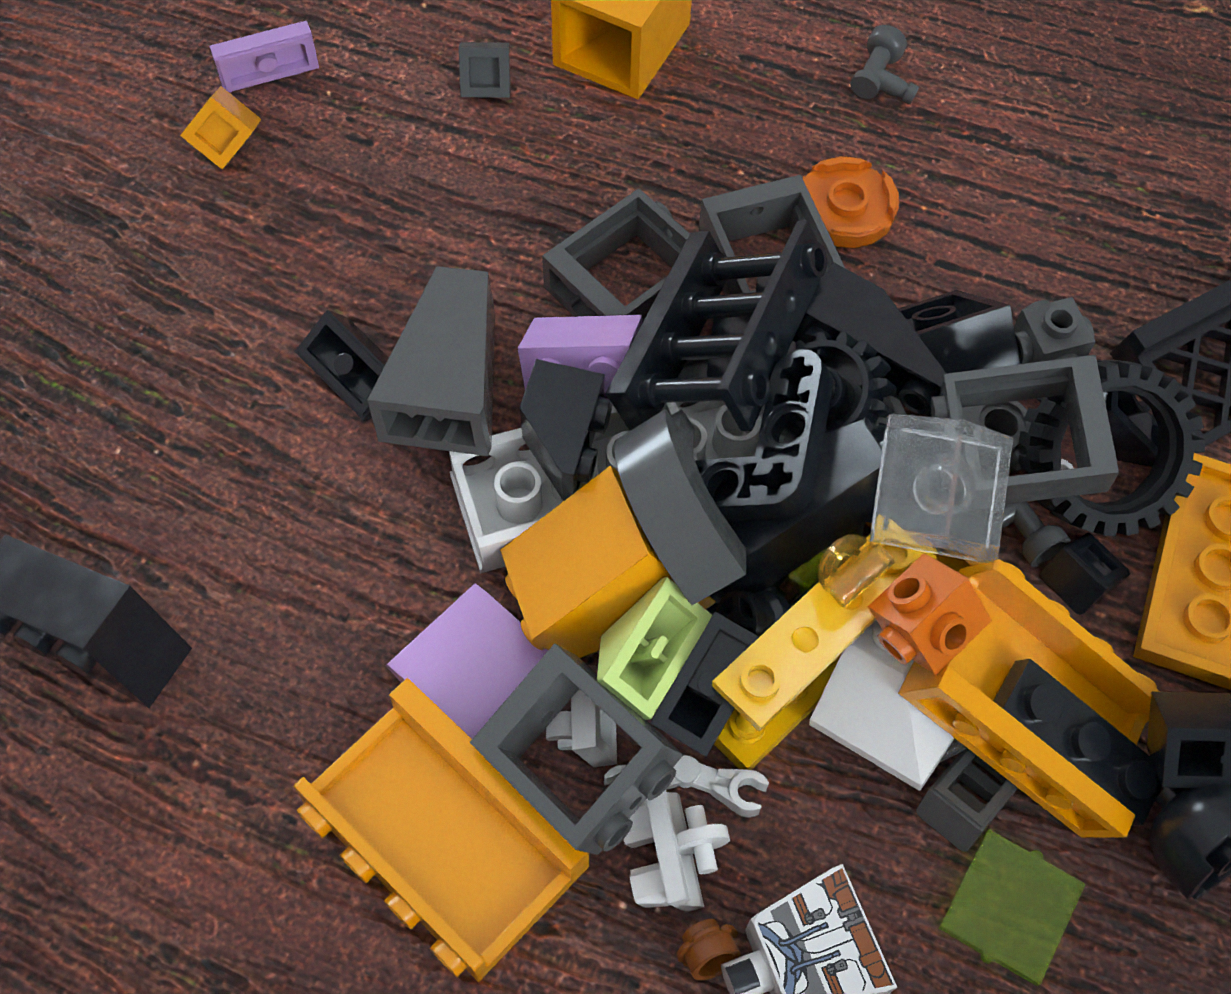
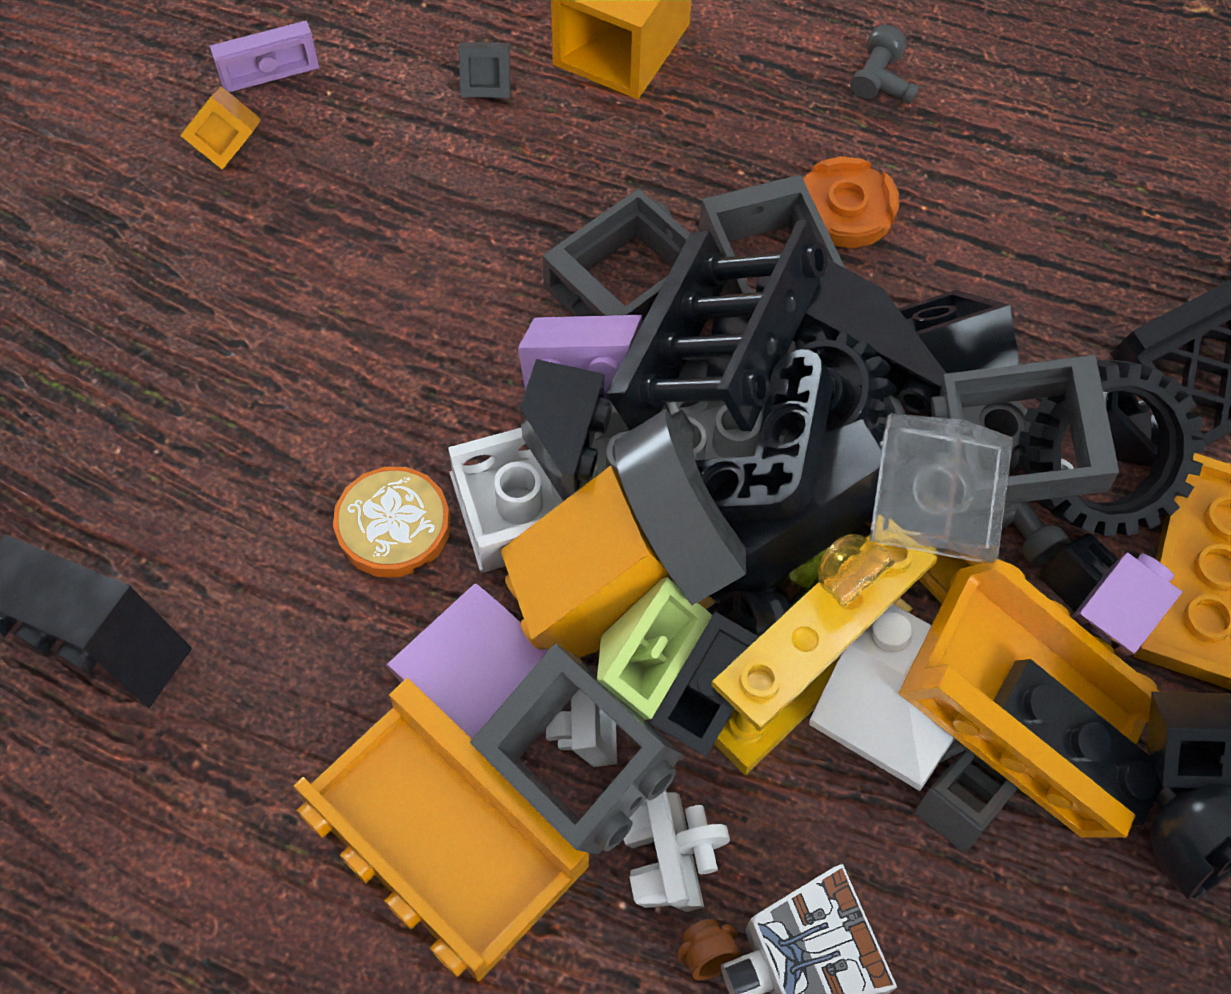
(344, 360): black slope -> none
(392, 521): none -> tile
(441, 369): dark grey slope -> none
(718, 782): white piece -> none
(929, 614): orange brick -> none
(1012, 907): clear neon green piece -> none
(1052, 331): dark grey brick -> none
(1128, 603): none -> lavender brick

